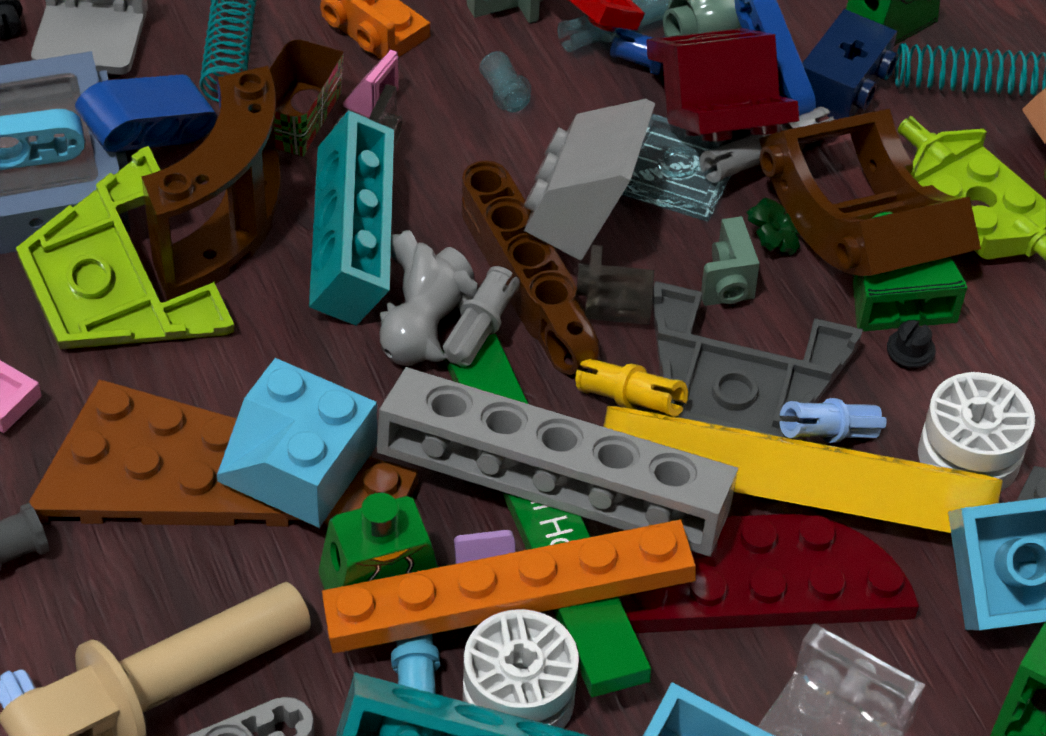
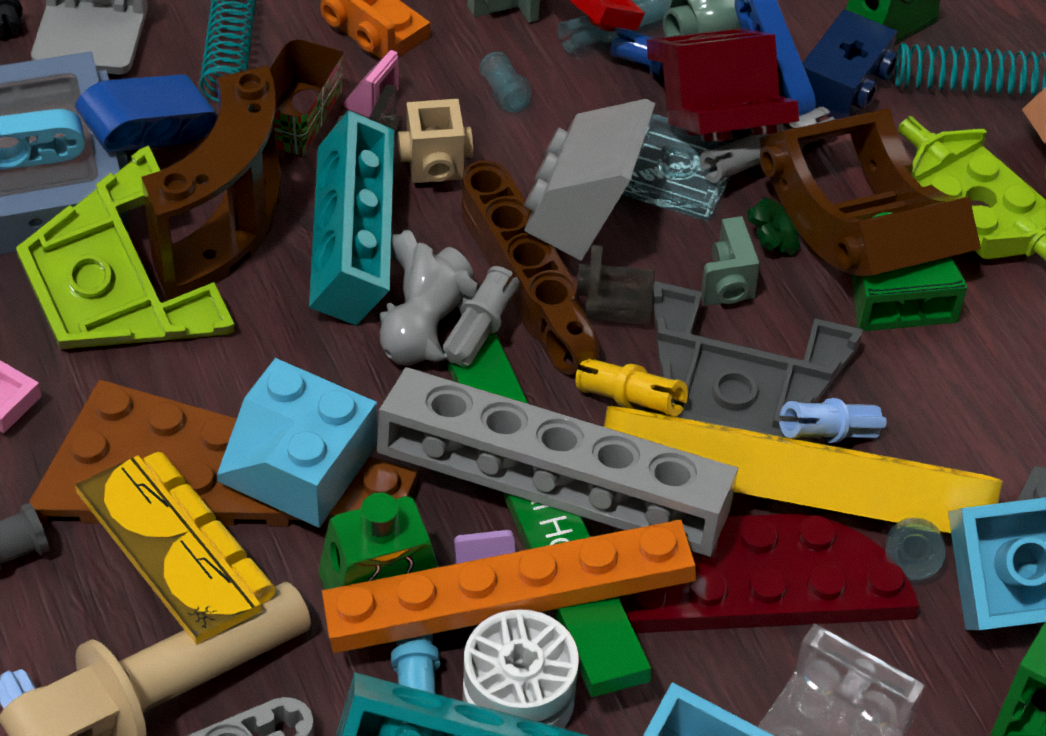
(177, 545): none -> yellow windscreen
(435, 141): none -> tan brick
(911, 345): black piece -> none
(916, 548): none -> clear light blue tile
(978, 426): white wheel -> none

